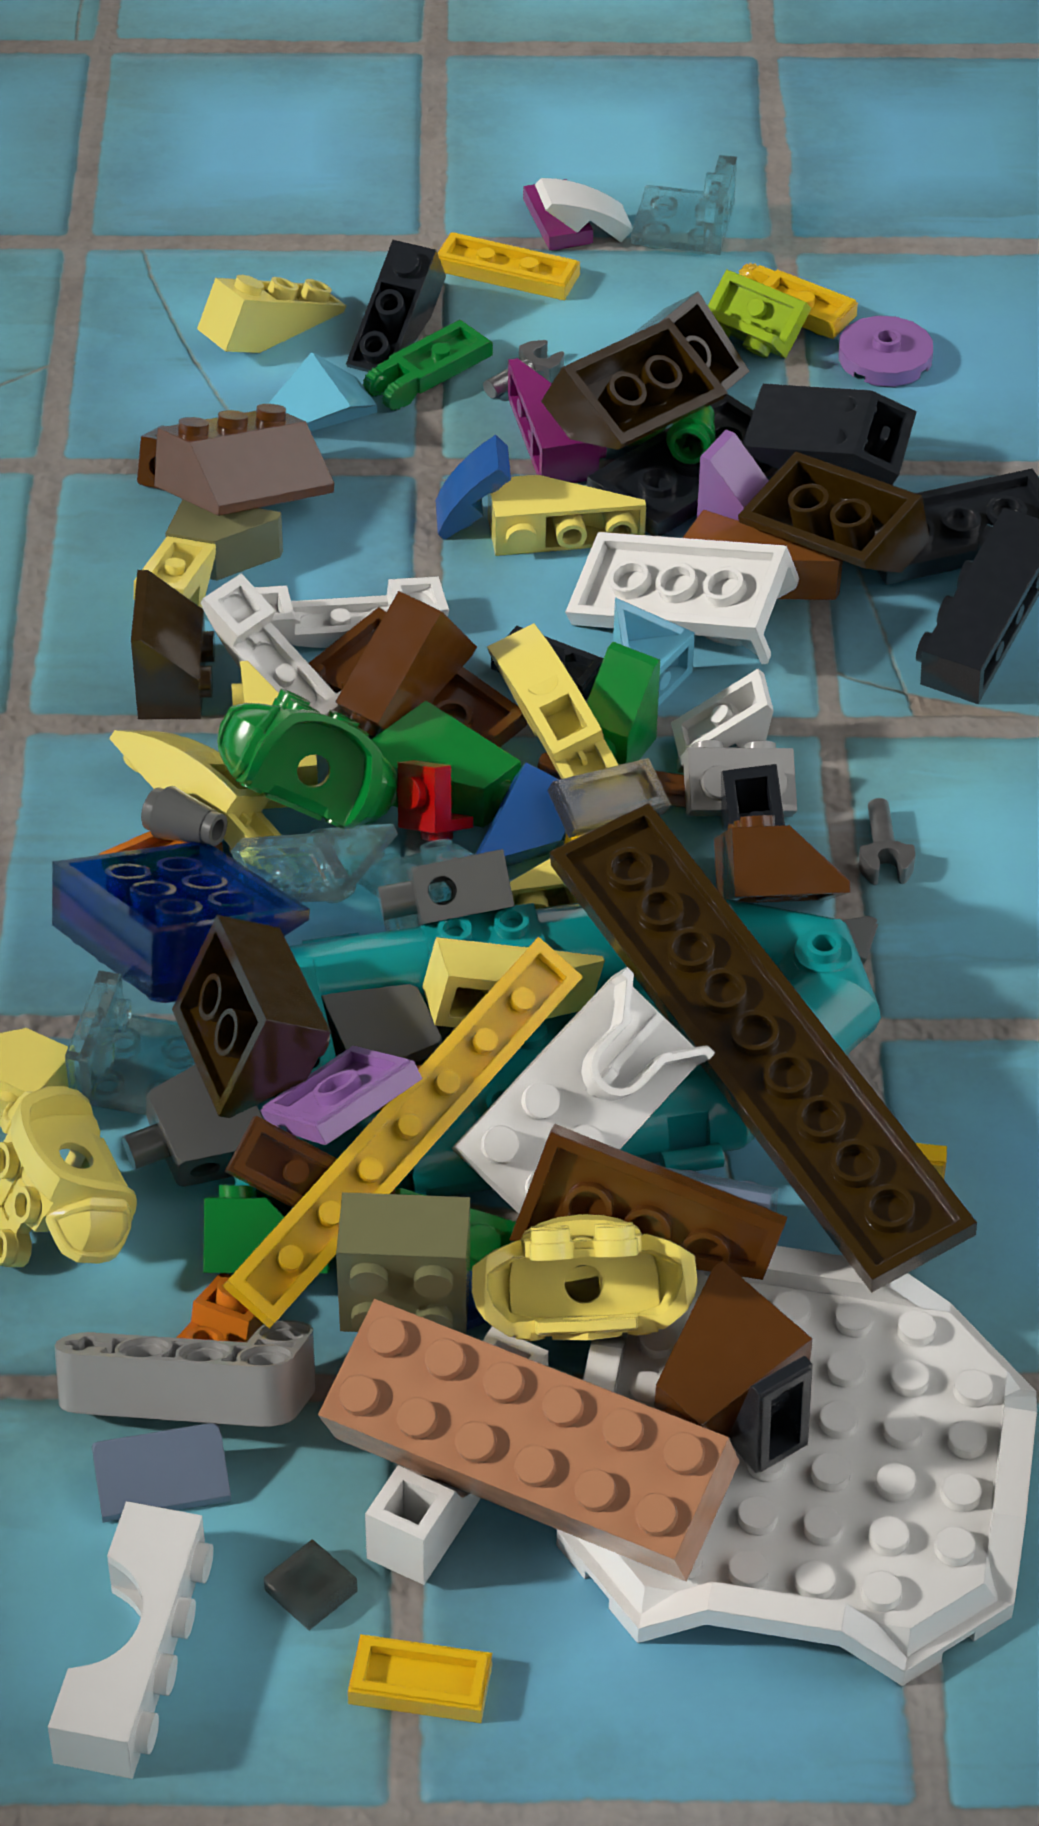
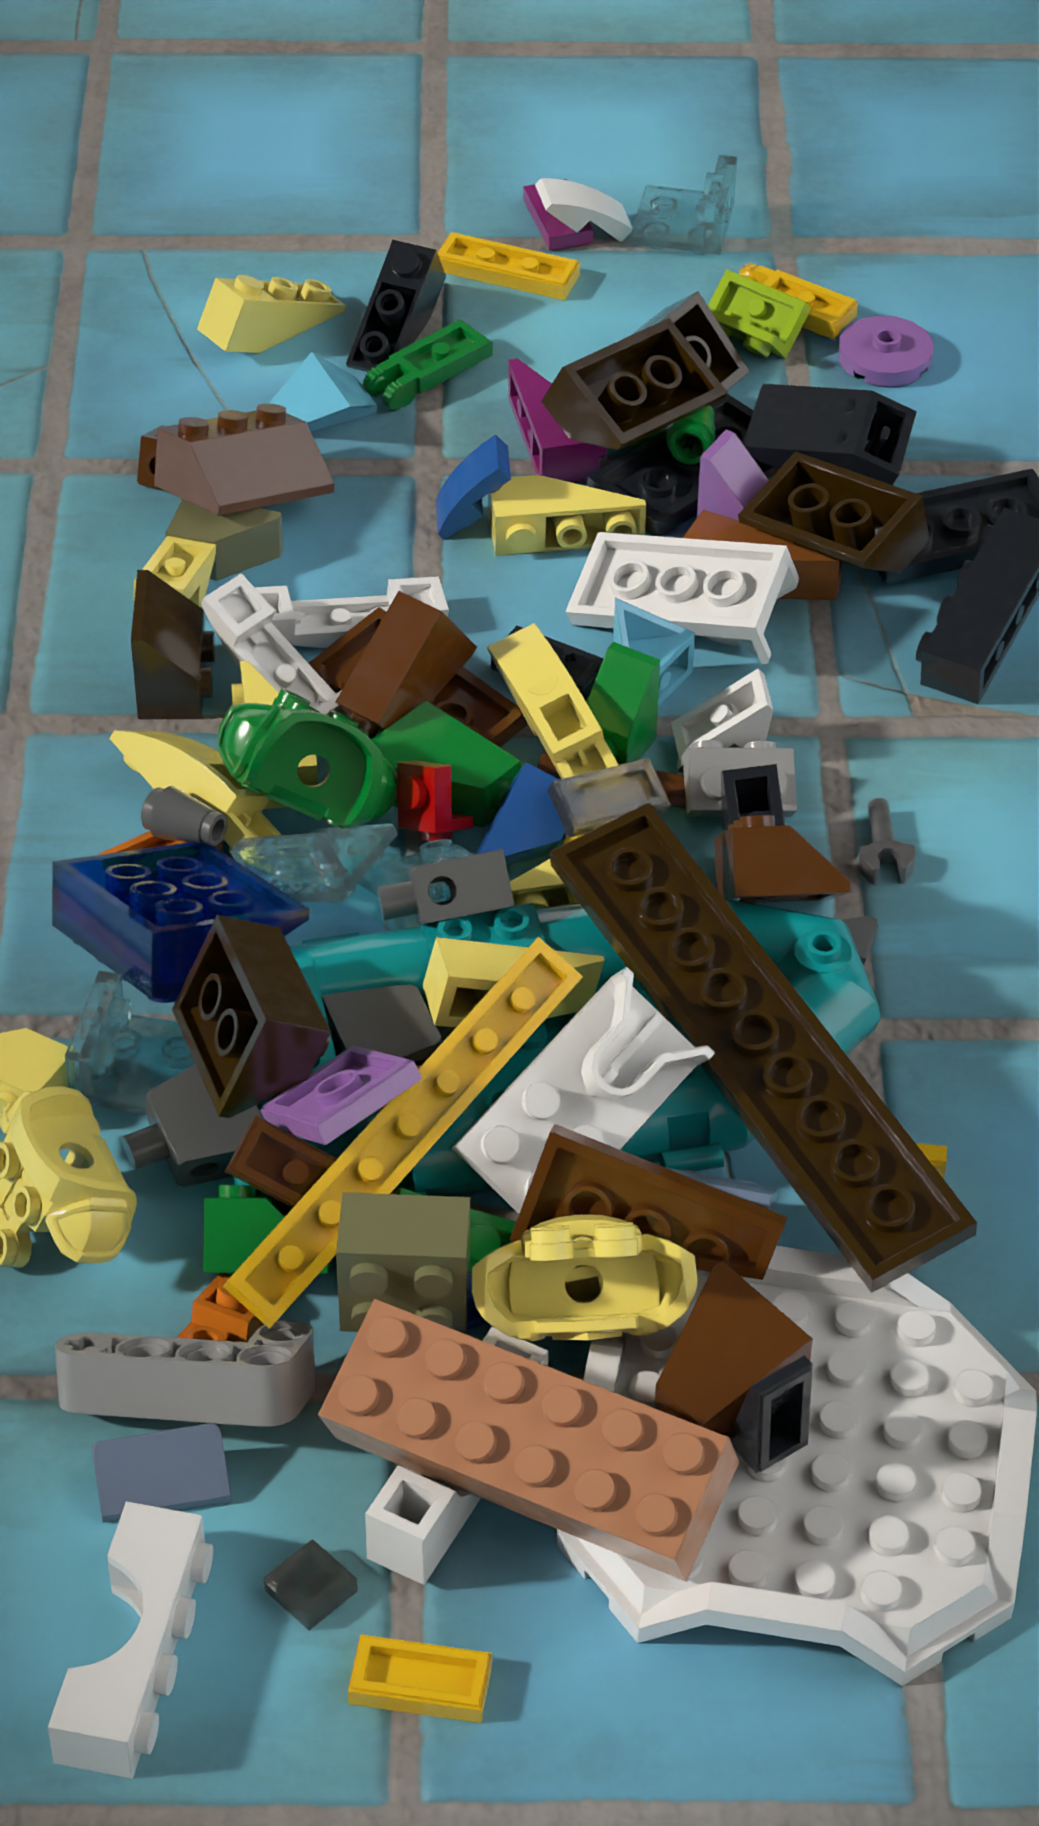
(535, 356): flat silver bar -> none

